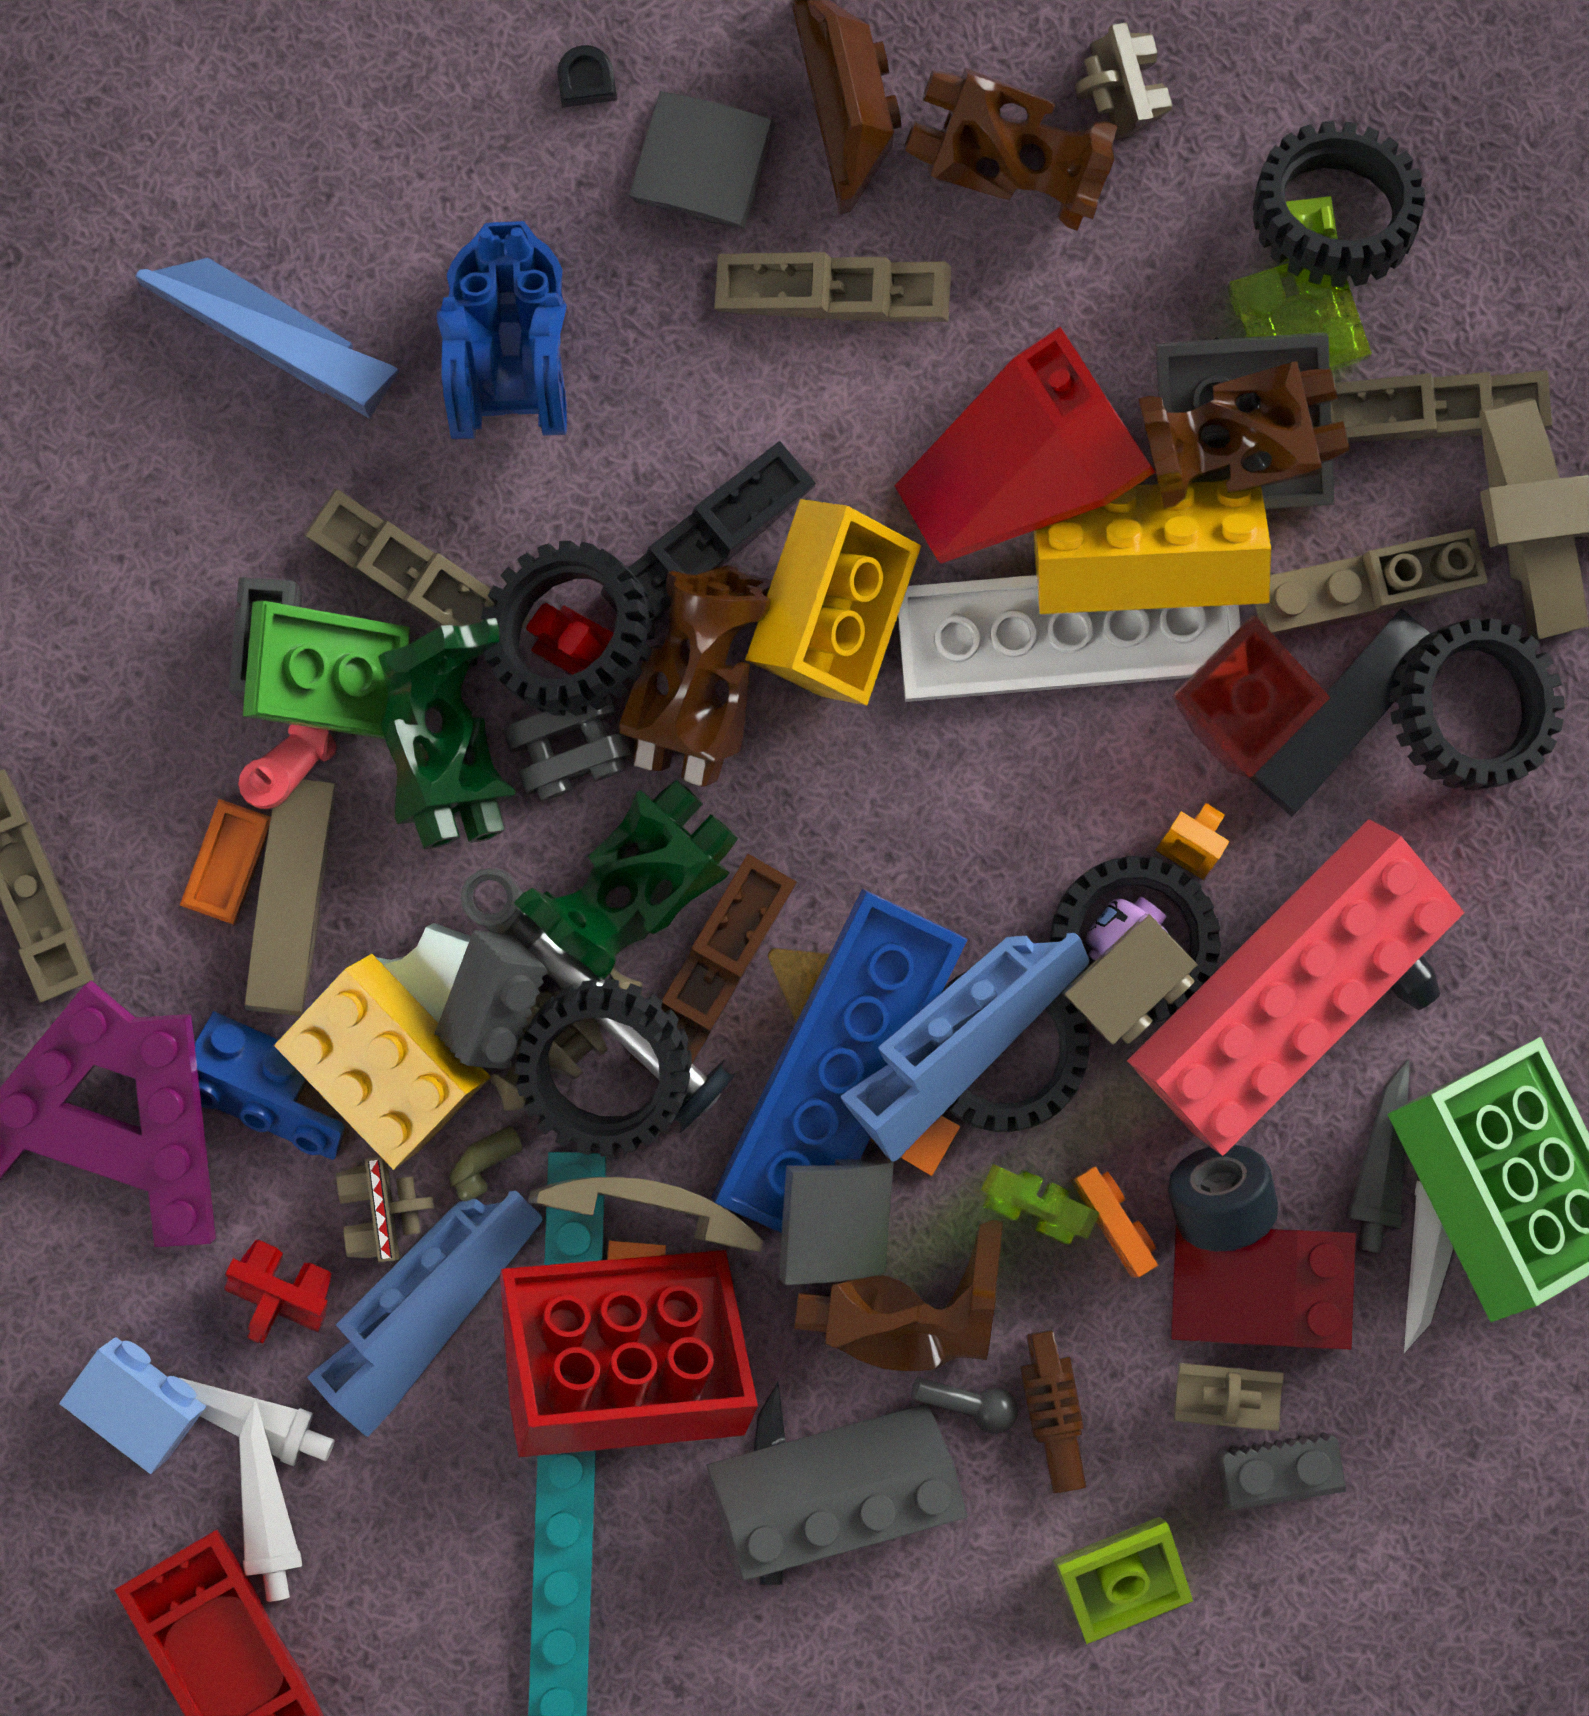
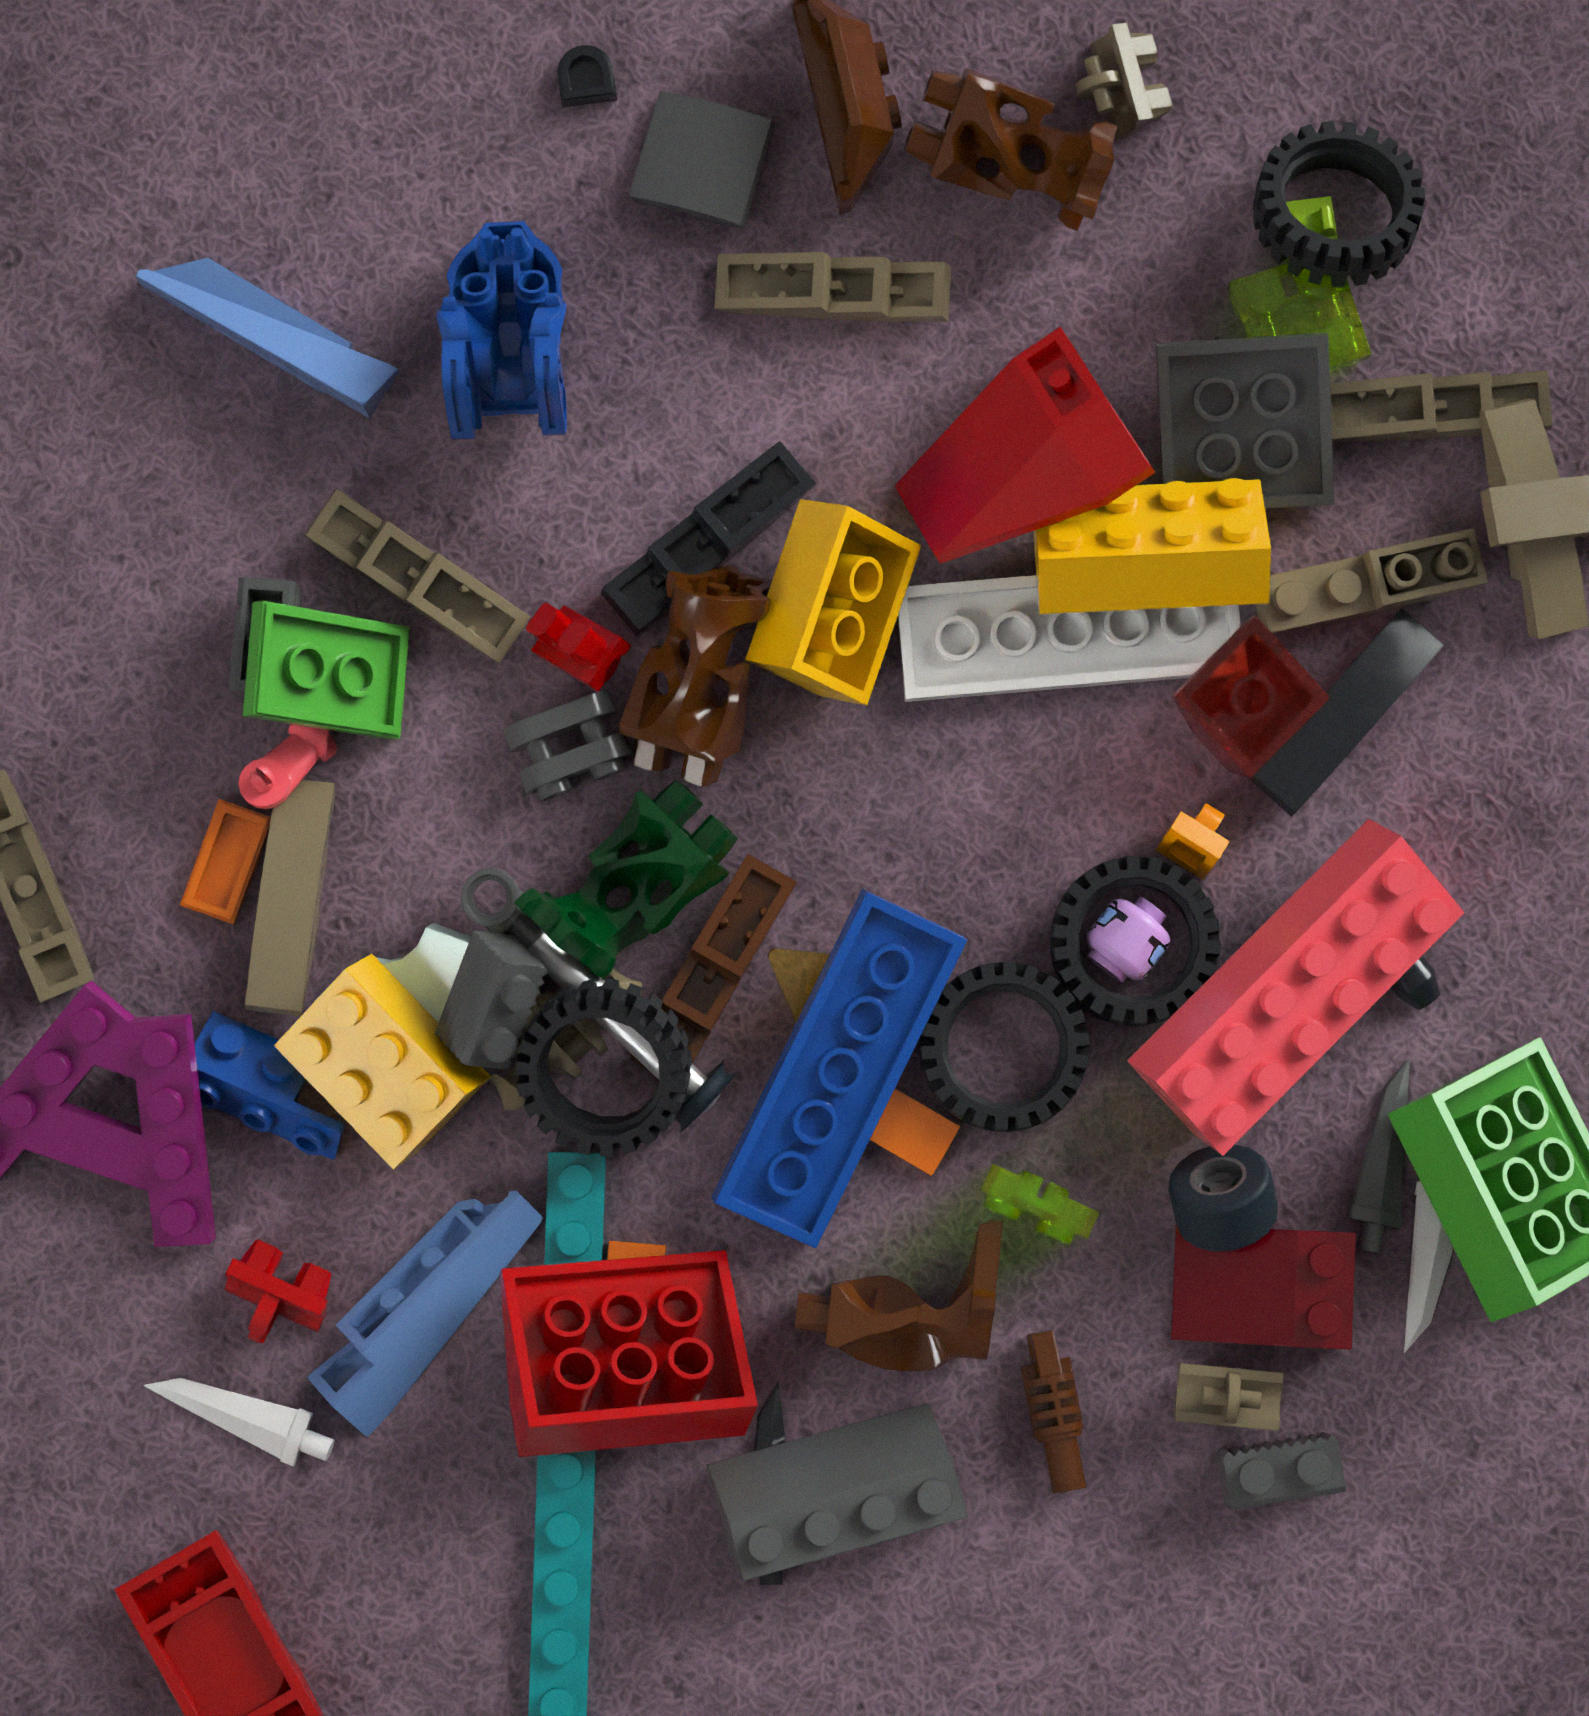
(133, 1403): light blue brick -> none
(266, 1524): white bar -> none
(373, 1184): dark tan hips -> none
(430, 766): dark green hips -> none
(479, 1157): olive arm -> none
(606, 672): black tyre -> none
(713, 1223): dark tan slope -> none
(835, 1221): dark grey slope -> none
(960, 1037): medium blue wedge -> none
(992, 1409): dark grey bar -> none
(1124, 1579): lime slope -> none
(1127, 1239): orange plate -> none
(1131, 981): dark tan brick -> none
(1278, 427): reddish brown hips -> none
(1536, 697): black tyre -> none

